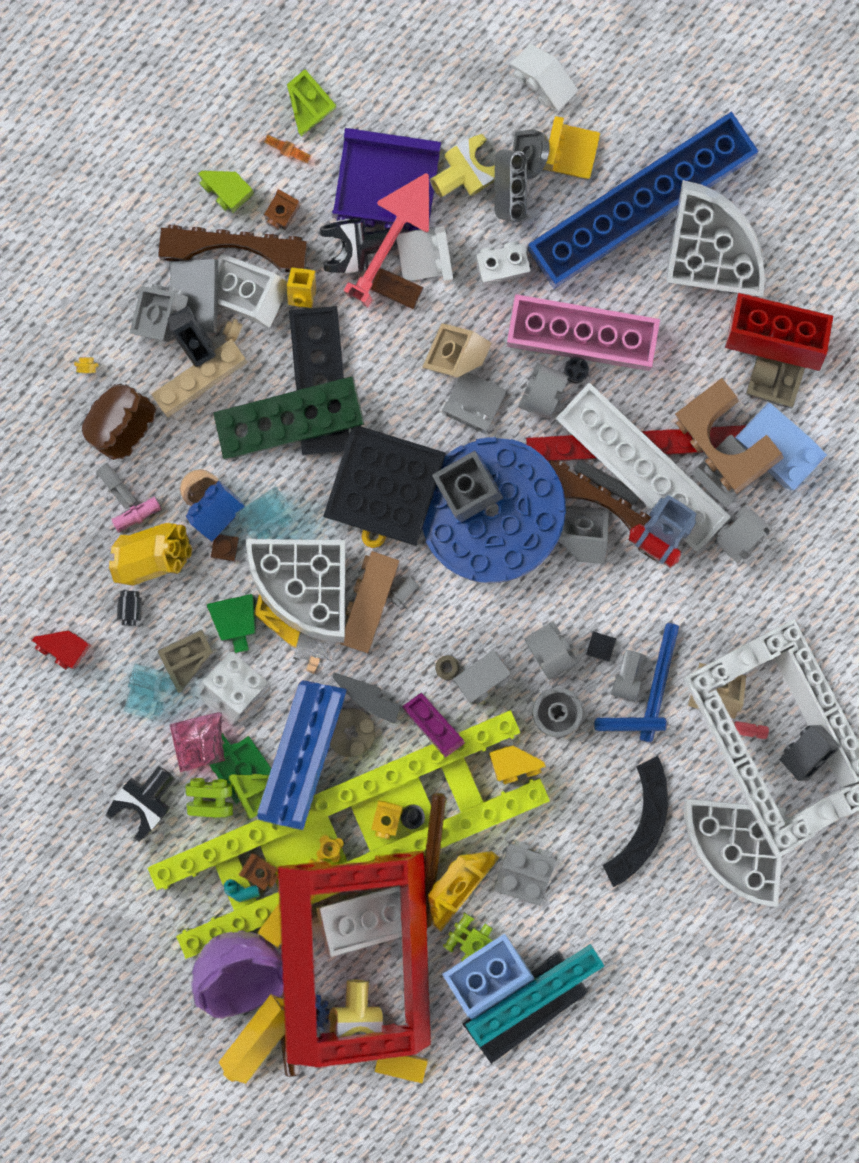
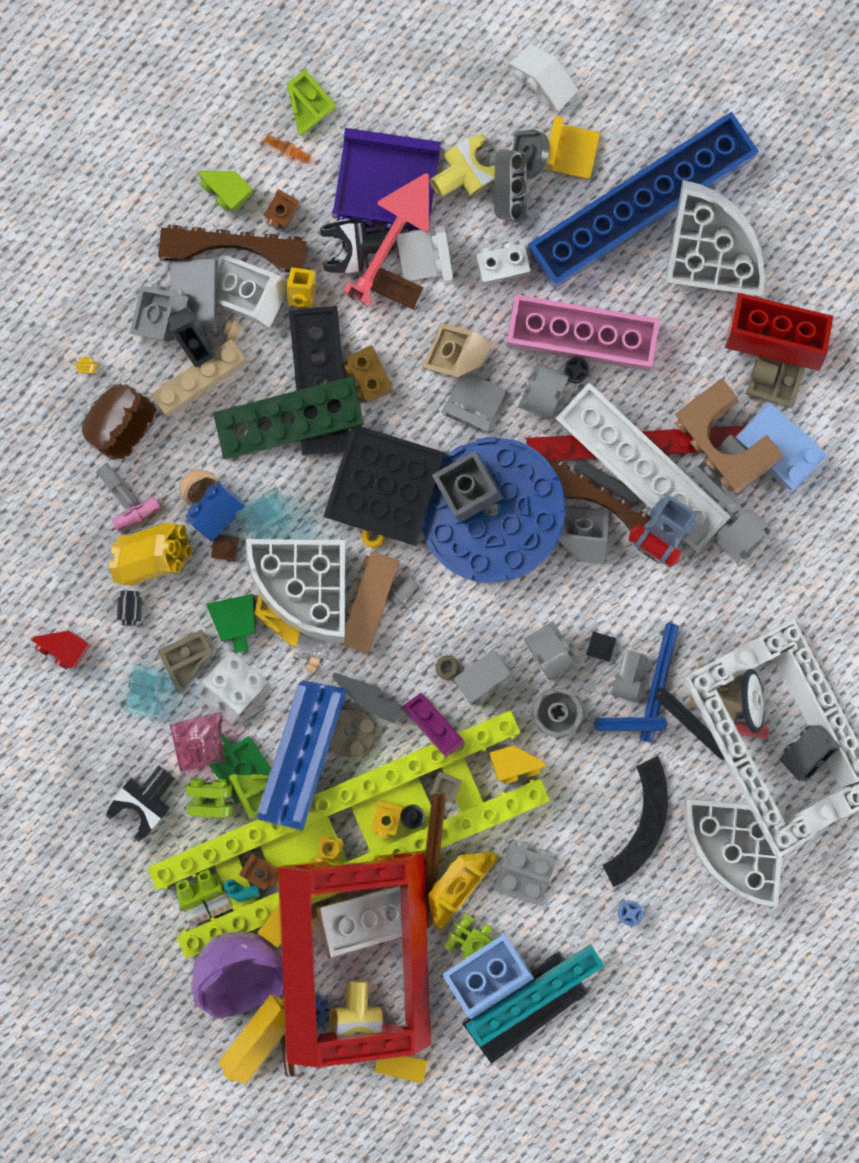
(205, 891): none -> lime hips
(368, 374): none -> pearl gold brick
(447, 785): none -> dark tan plate
(632, 916): none -> medium blue wheel
(688, 719): none -> black axle
(752, 700): none -> wheel

